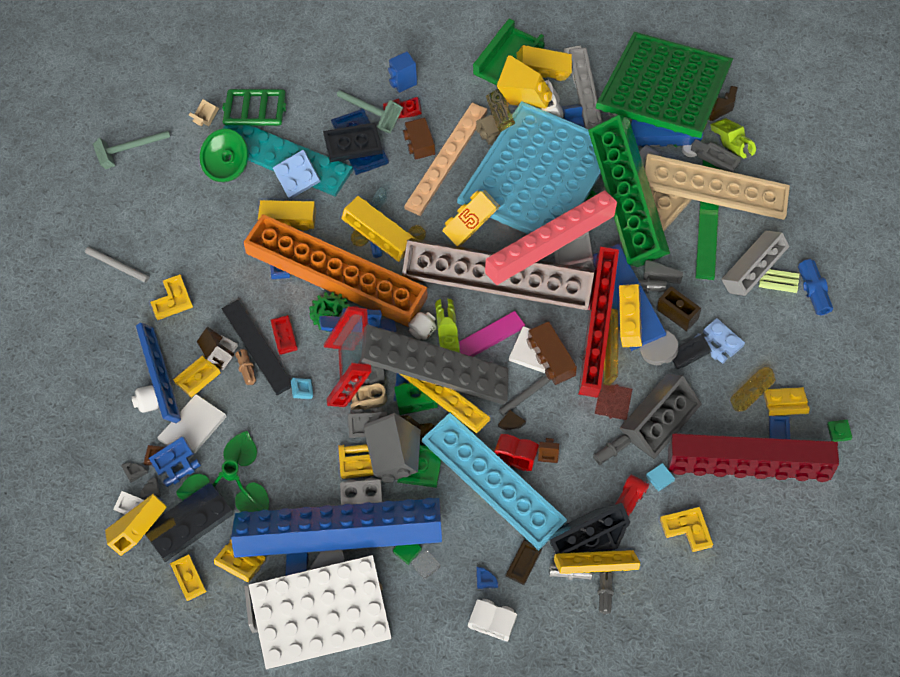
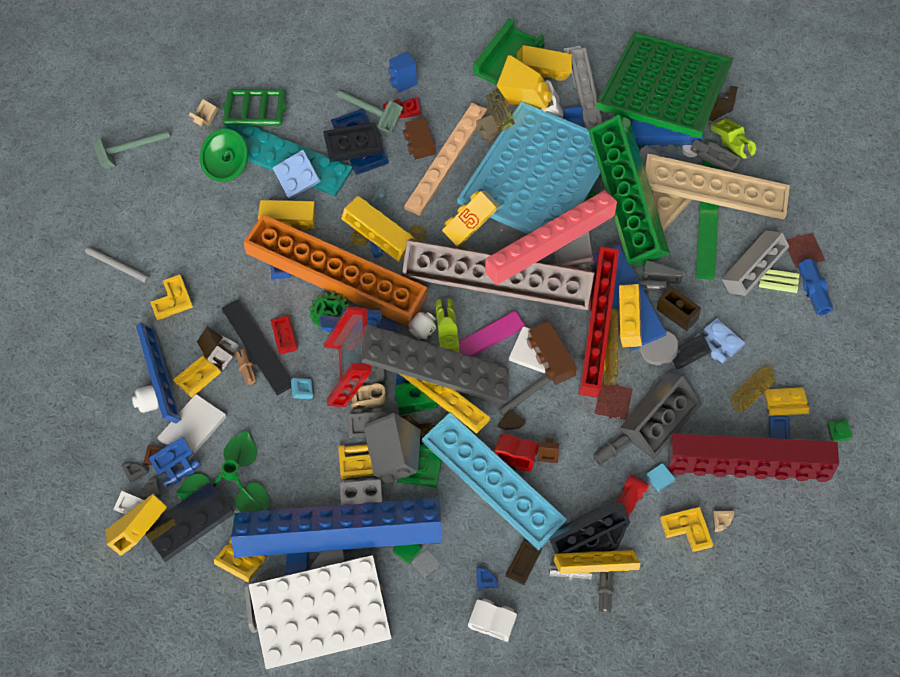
(188, 577): yellow plate -> none
(722, 519): none -> tan tile
(804, 248): none -> clear red piece

